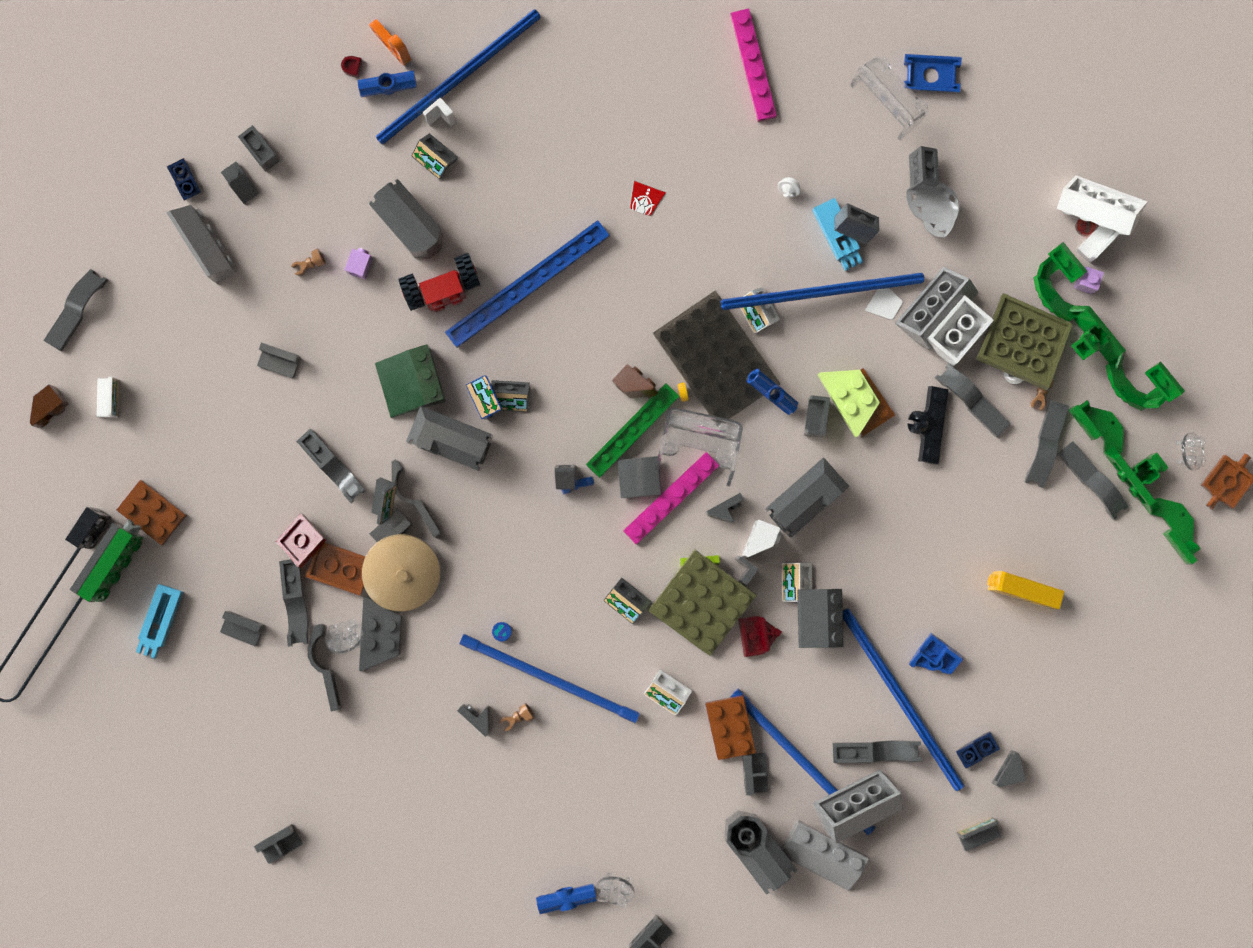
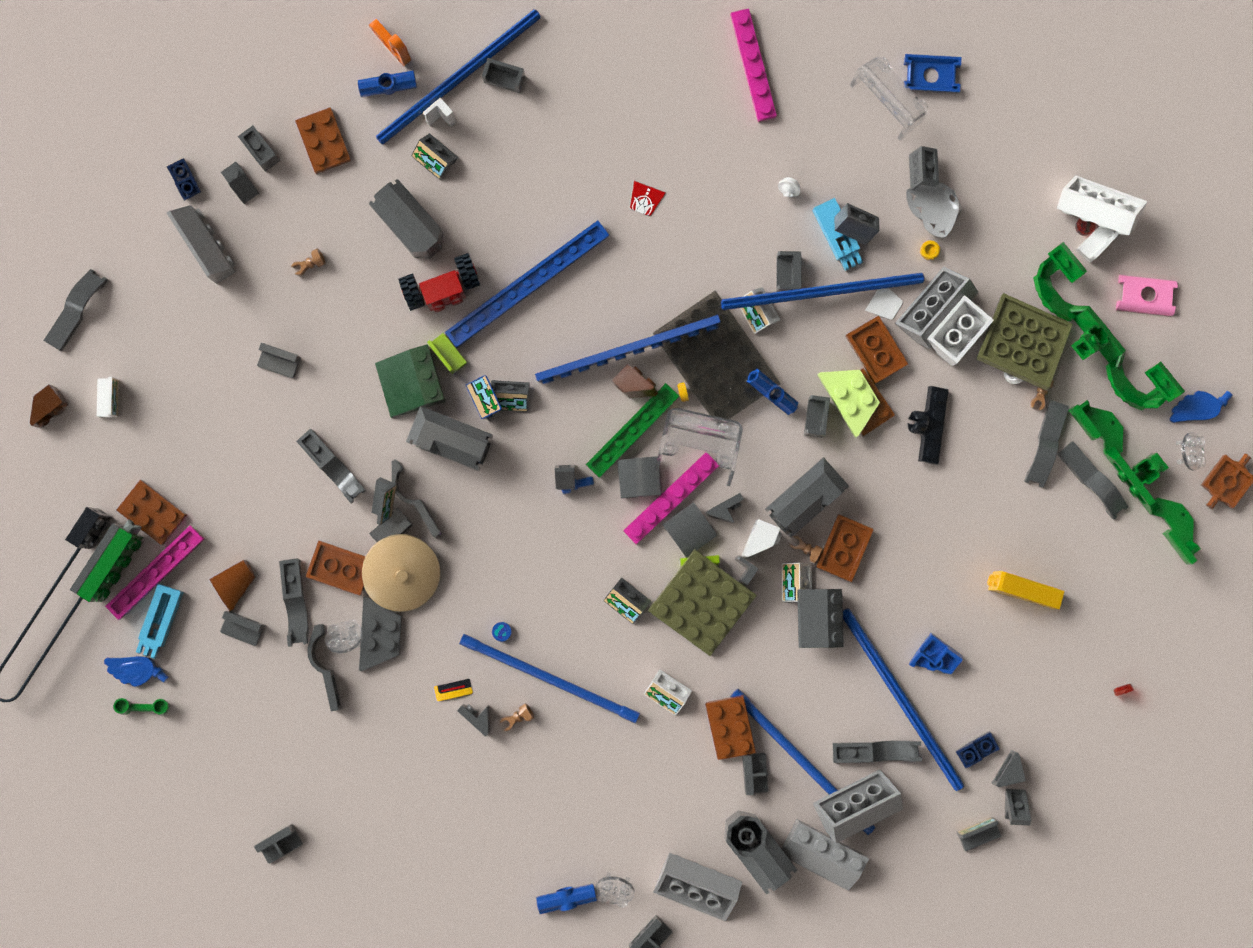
(124, 707): none -> green bar
(134, 670): none -> blue animal
(154, 572): none -> dark pink plate
(233, 583): none -> dark orange slope
(301, 540): plate -> none
(323, 140): none -> dark orange plate
(351, 66): dark red tile -> none
(359, 263): lavender brick -> none
(447, 353): none -> lime panel
(453, 690): none -> sticker
(503, 75): none -> dark grey panel
(635, 347): none -> blue plate
(689, 529): none -> dark grey slope
(698, 887): none -> light grey slope
(757, 635): dark red slope -> none
(788, 270): none -> dark grey panel
(814, 552): none -> medium nougat piece
(844, 548): none -> dark orange plate
(876, 349): none -> dark orange plate
(930, 250): none -> yellow tile
(974, 400): dark grey piece -> none
(1017, 807): none -> dark grey slope
(1089, 281): lavender brick -> none
(1123, 689): none -> clear red tile
(1133, 301): none -> bright pink piece
(1199, 407): none -> blue animal

